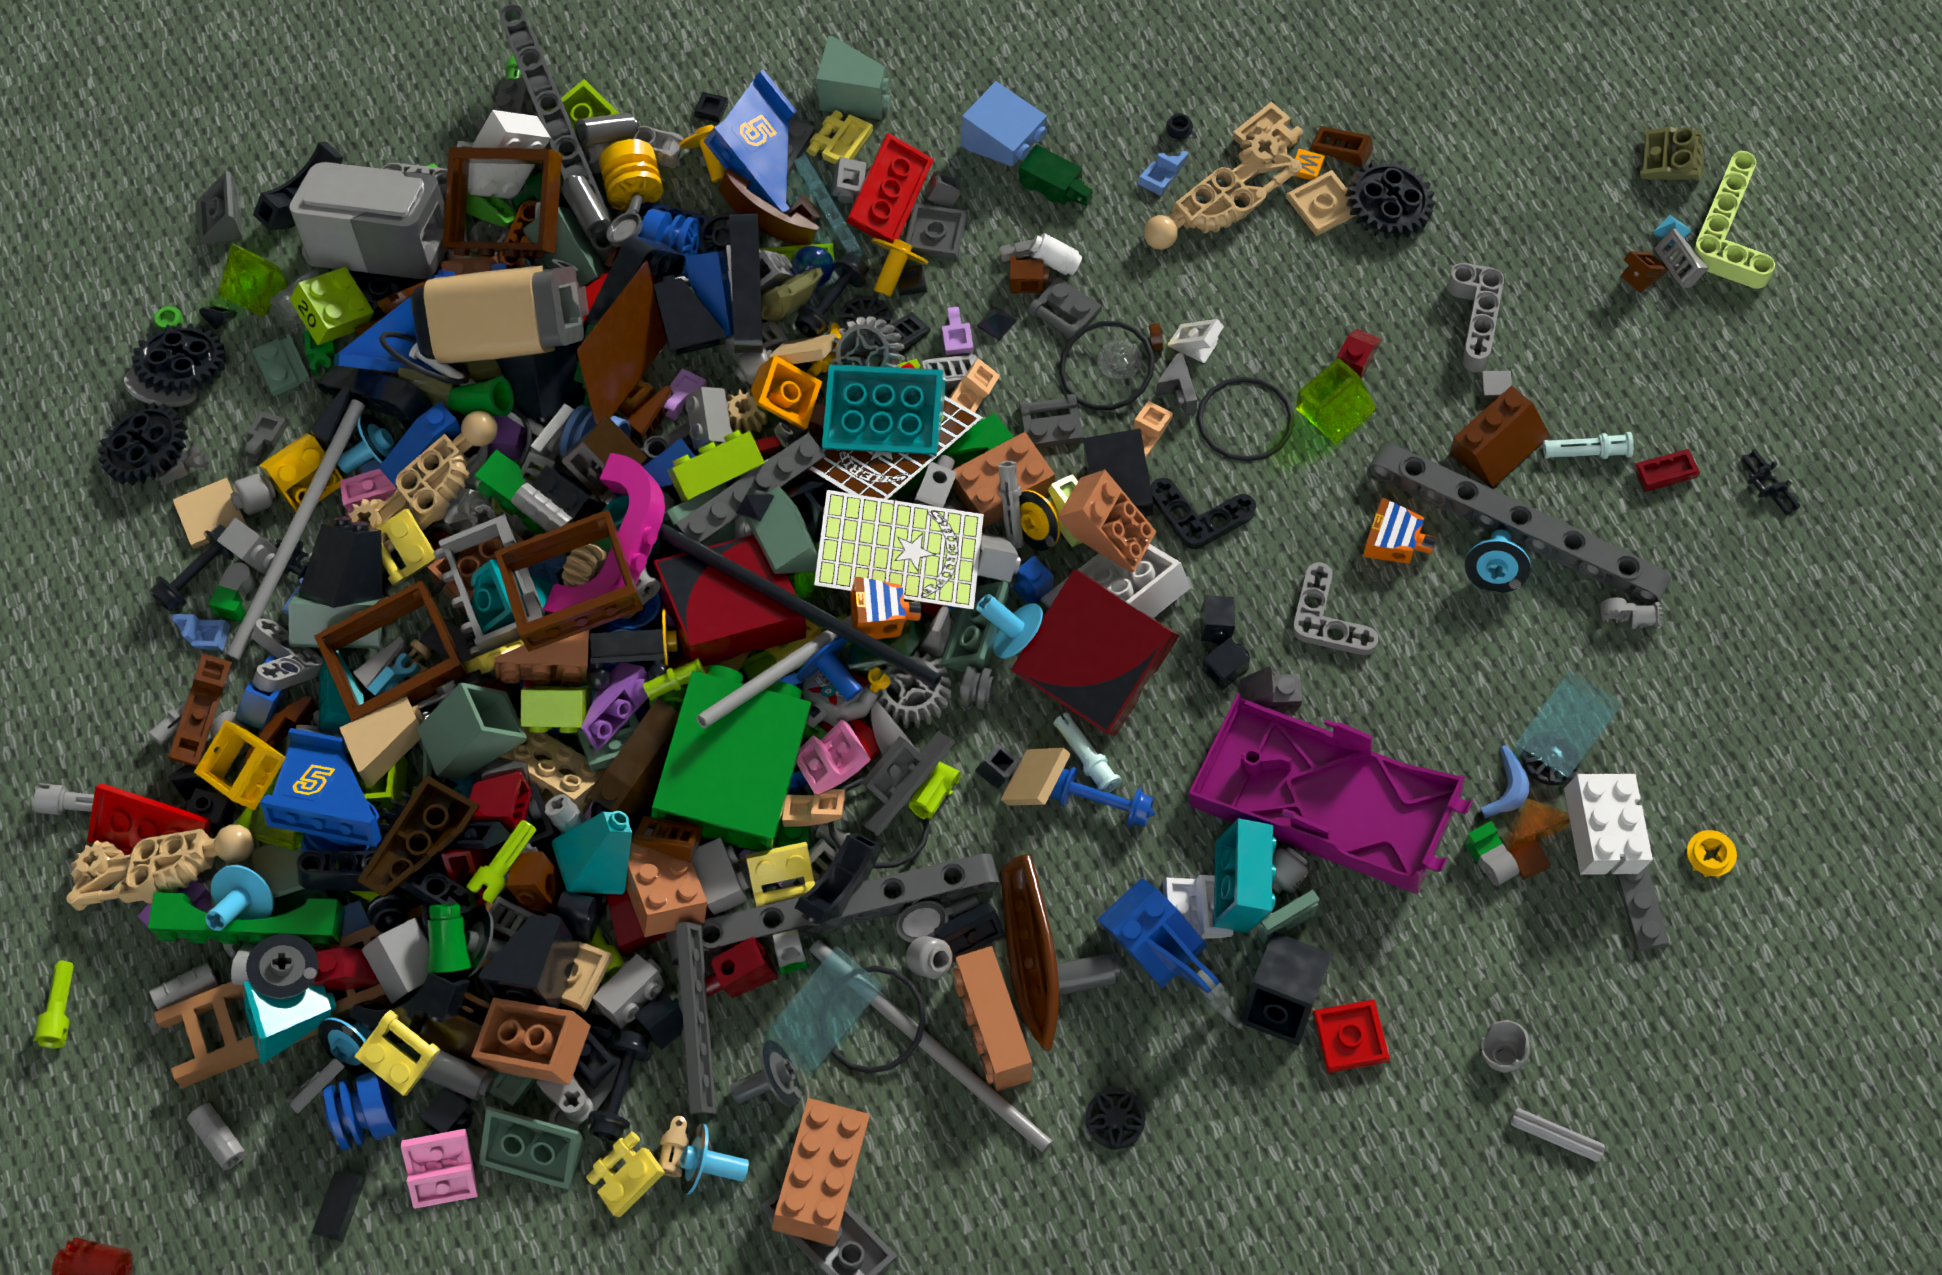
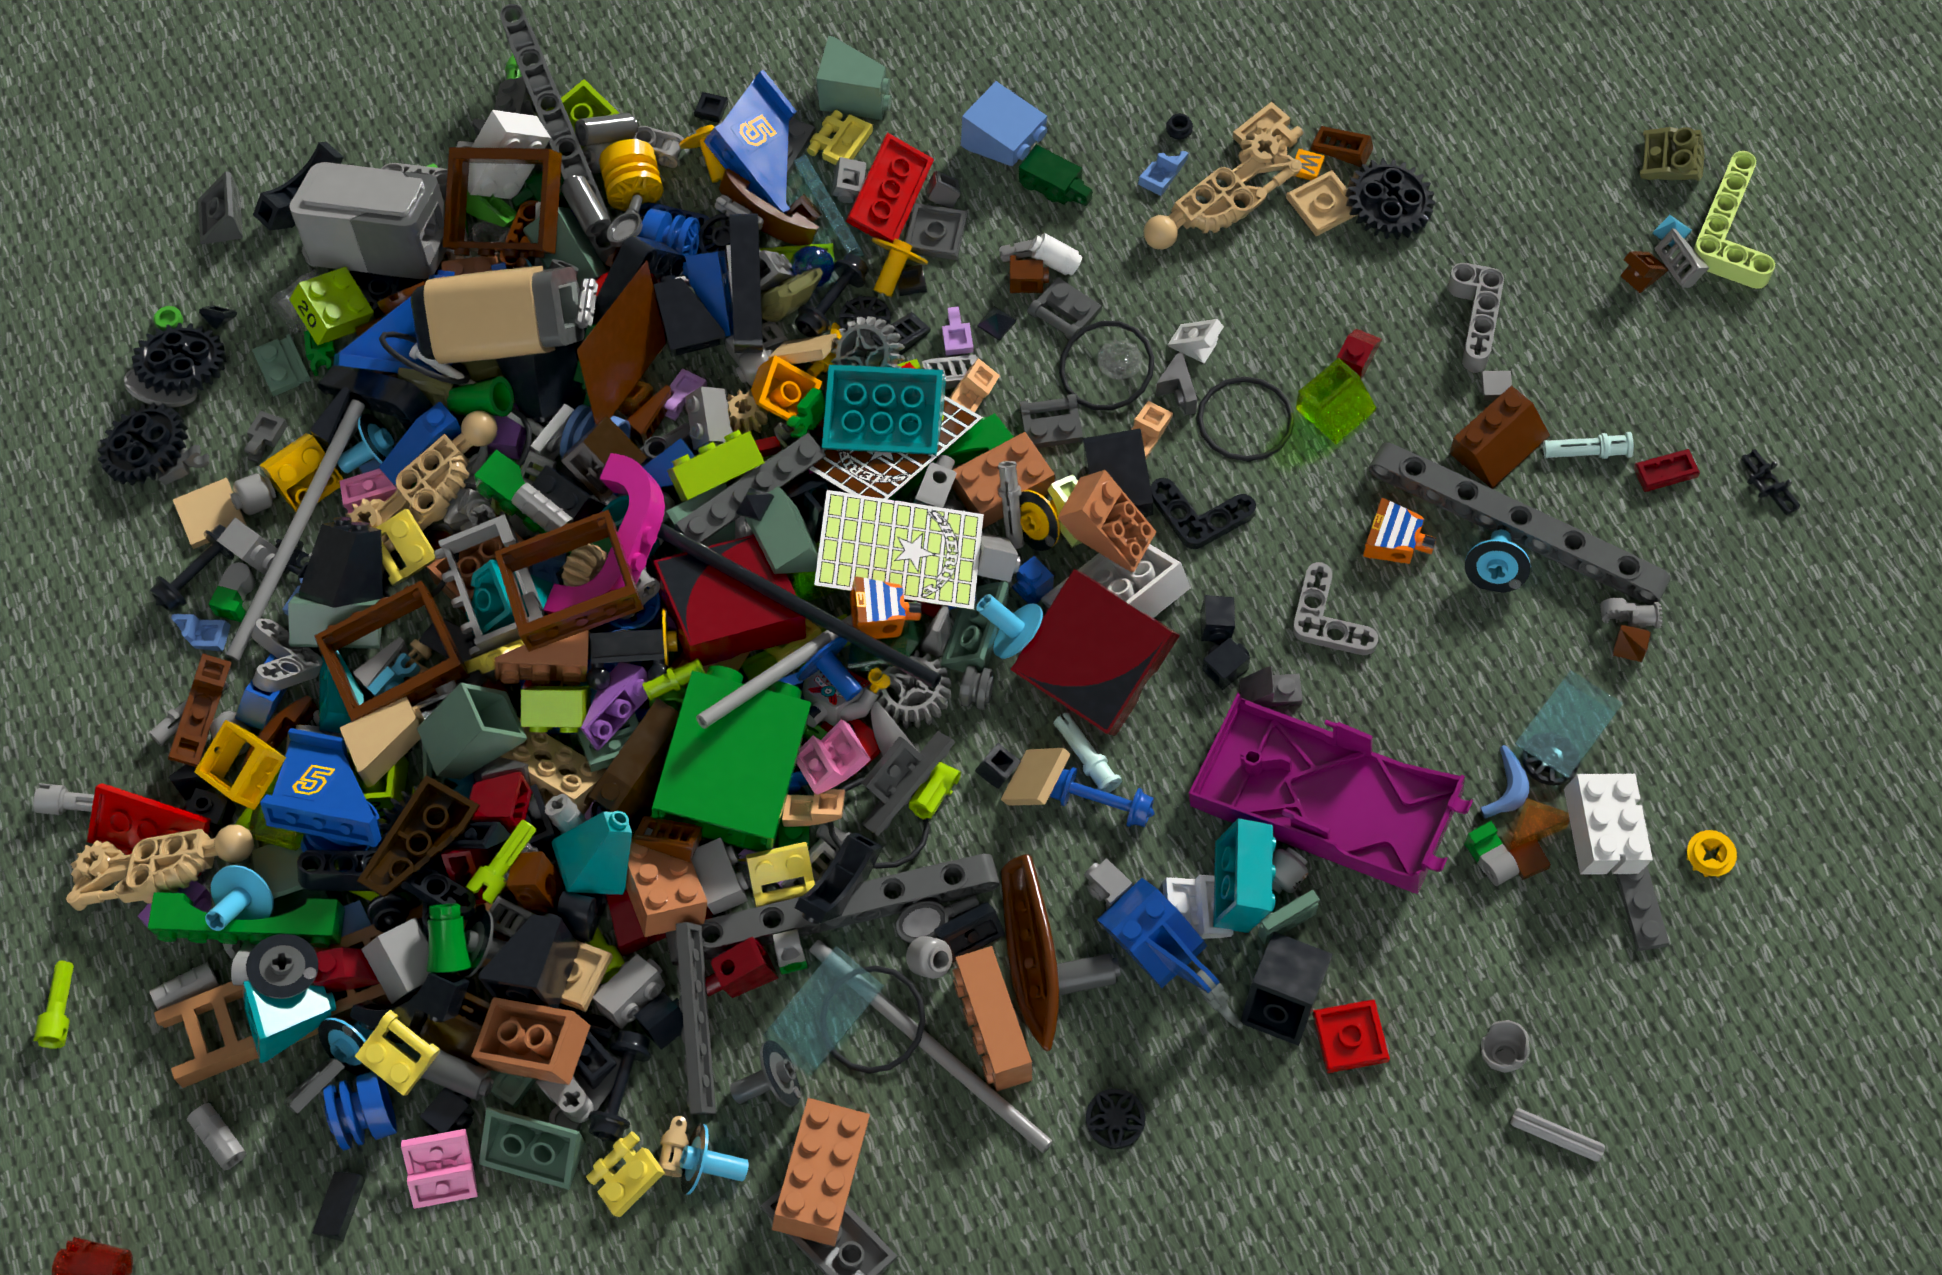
(250, 280): clear neon green slope -> none
(586, 303): none -> light grey axle
(724, 204): none -> light grey axle
(811, 412): none -> green plate
(1107, 882): none -> light grey brick
(1156, 337): reddish brown tile -> none
(1631, 643): none -> reddish brown slope

